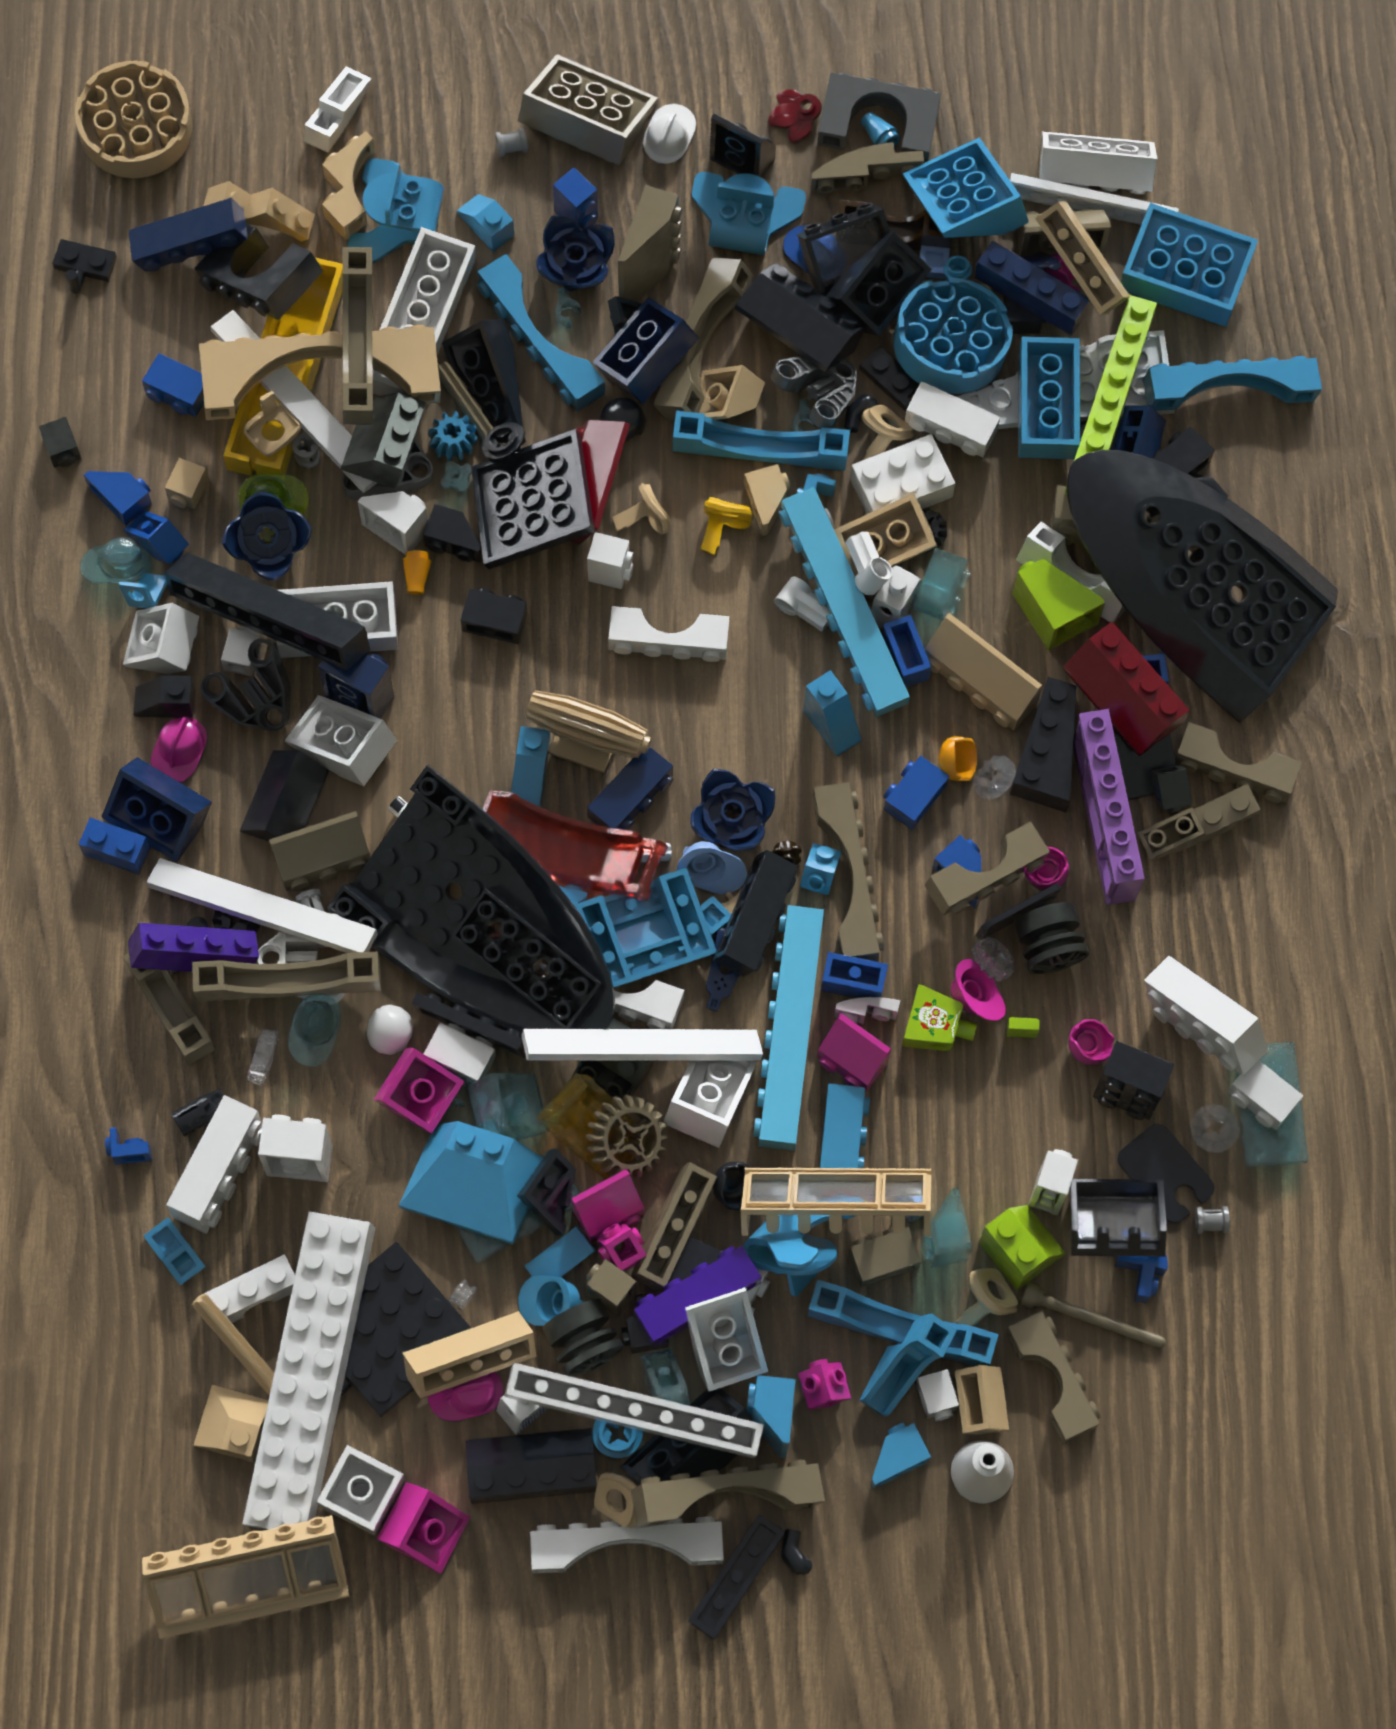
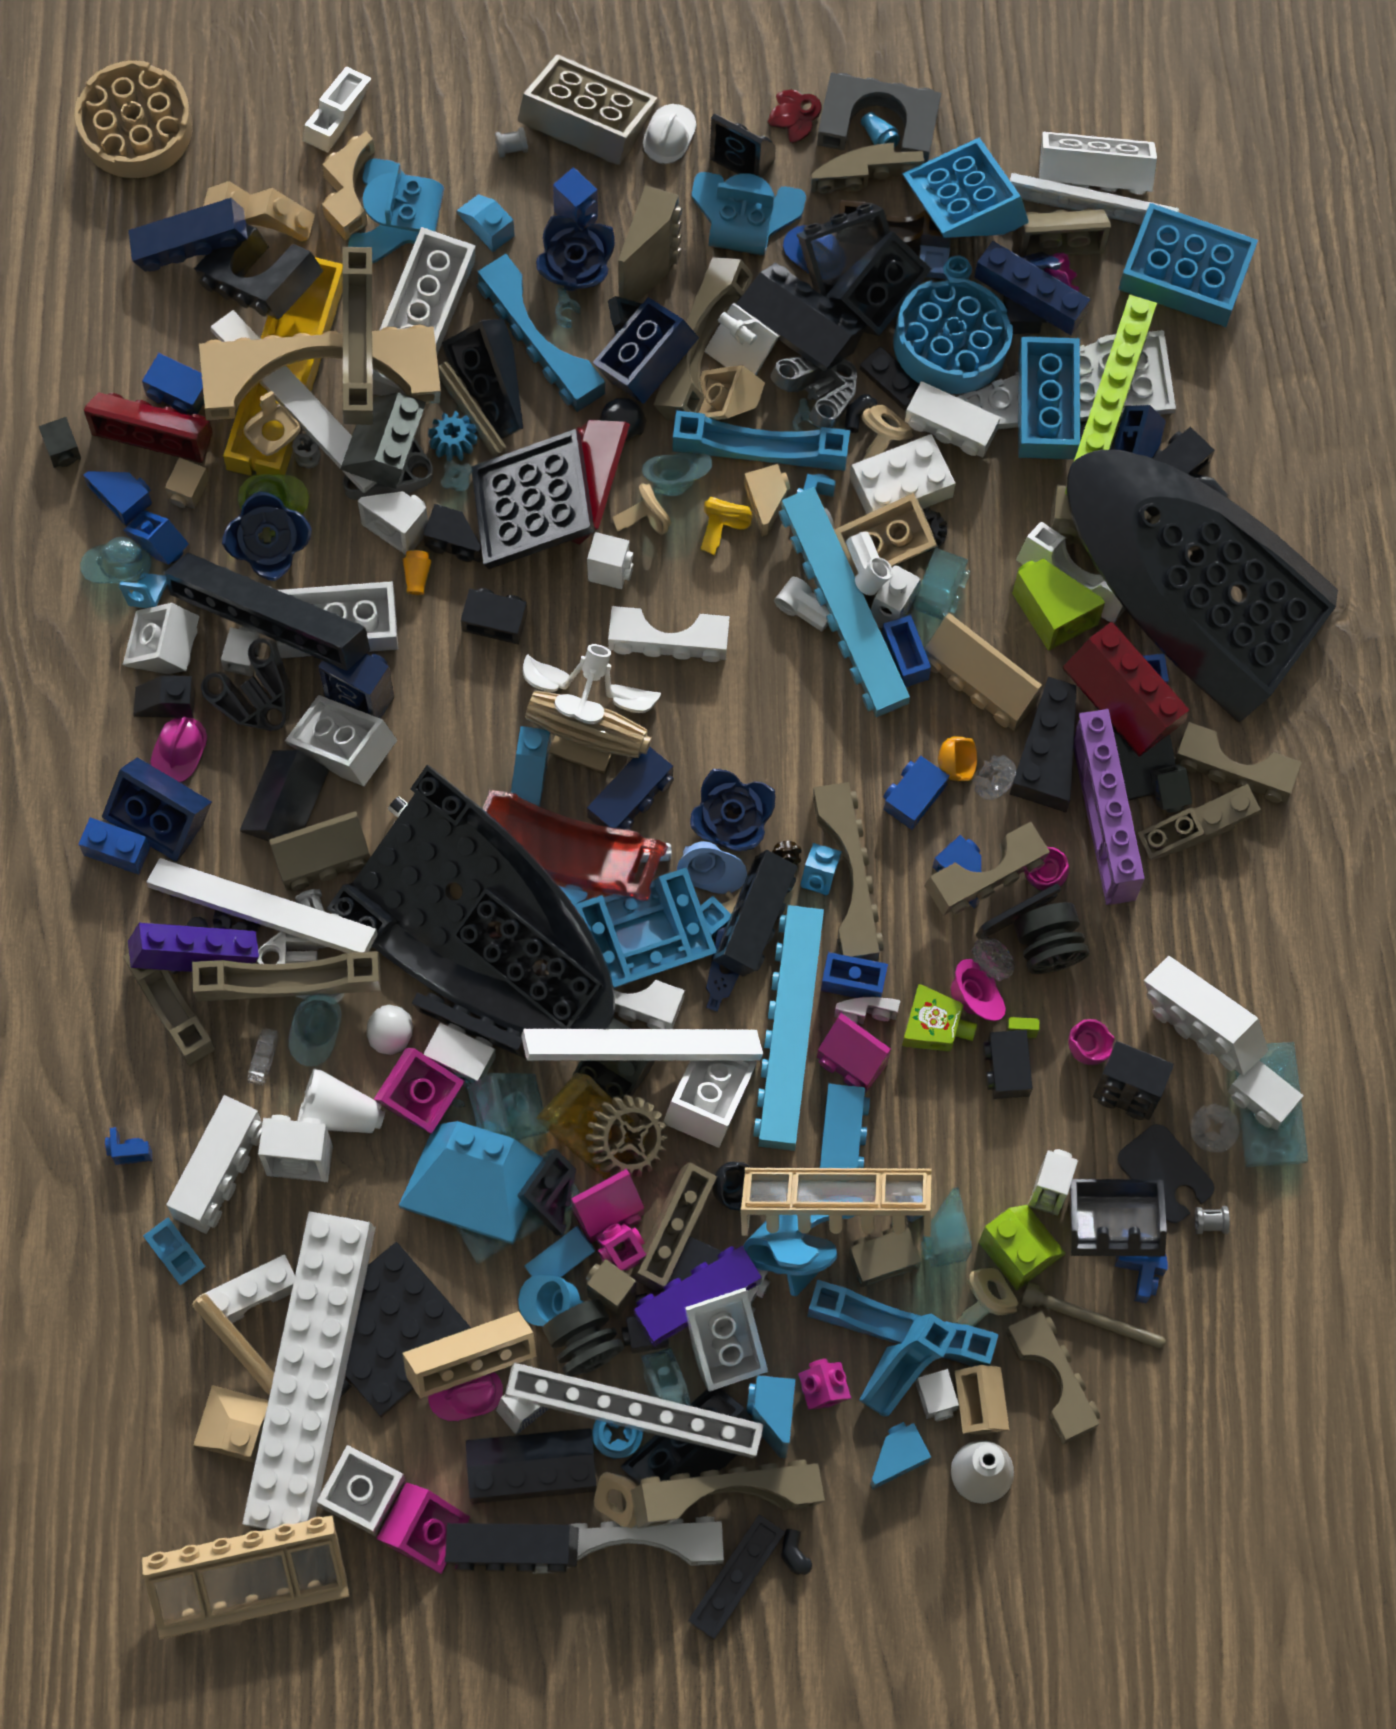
(81, 261): black plate -> none
(148, 426): none -> dark red slope
(197, 1112): black hinge -> none
(339, 1105): none -> white cone
(463, 1295): clear bush -> none
(504, 433): black gear -> none
(512, 1545): none -> black brick
(594, 667): none -> white plant
(676, 473): none -> clear light blue piece
(741, 340): none -> white plate
(831, 713): dark azure slope -> none
(1008, 1064): none -> black brick
(1082, 257): tan brick -> none
(1289, 380): dark azure arch -> none

